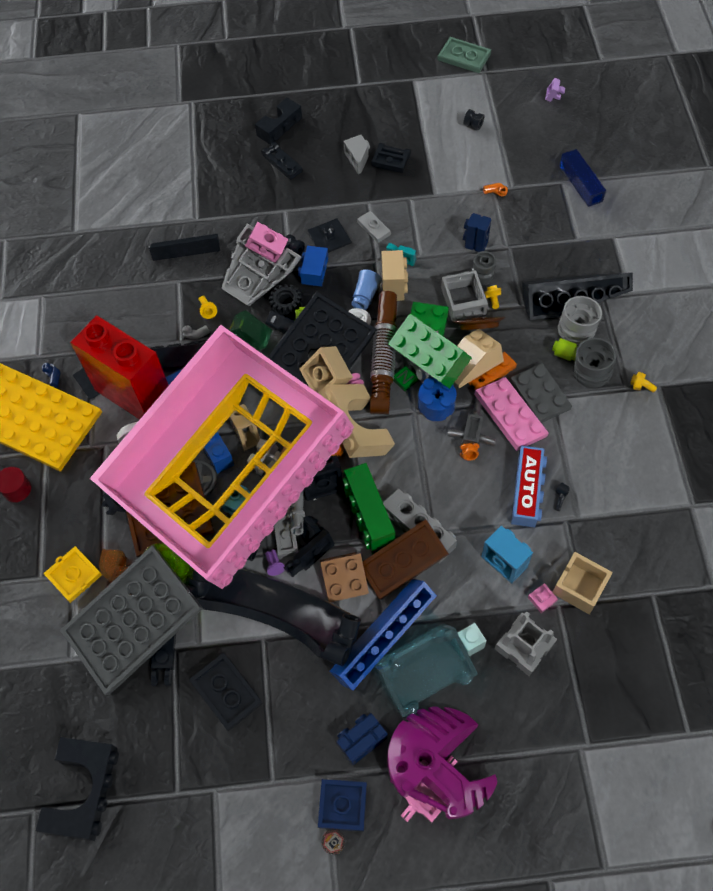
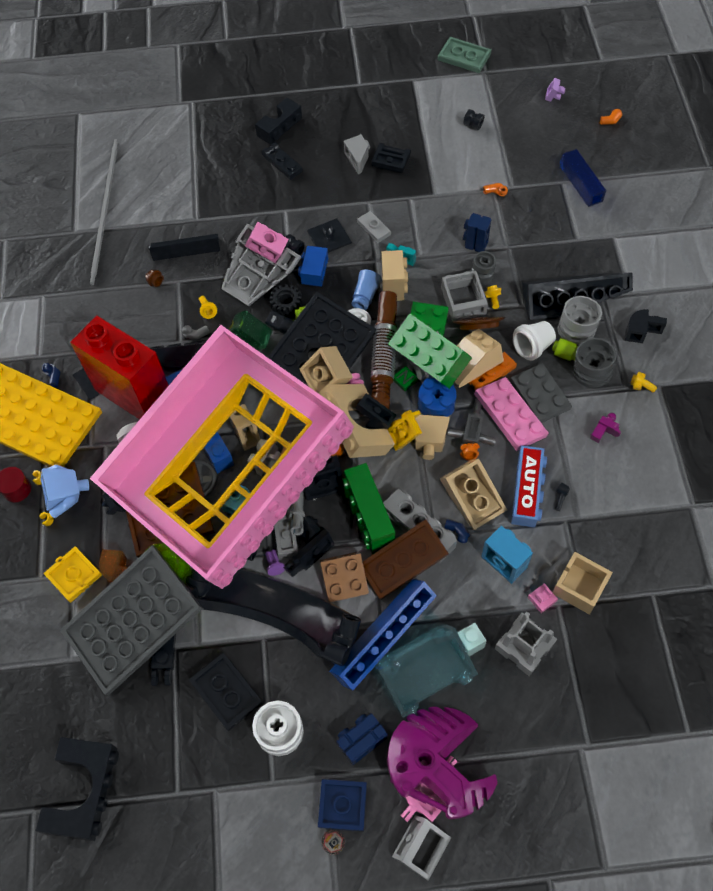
(59, 490): none -> light blue torso
(104, 213): none -> light grey piece
(154, 278): none -> reddish brown plate
(289, 734): none -> white wheel
(378, 414): none -> black slope
(405, 429): none -> yellow bracket
(412, 841): none -> light grey tile
(433, 434): none -> tan torso
(459, 528): none -> dark blue arm
(473, 493): none -> tan slope
(533, 339): none -> white piece
(606, 425): none -> magenta piece
(612, 119): none -> orange arm
(641, 323): none -> black brick

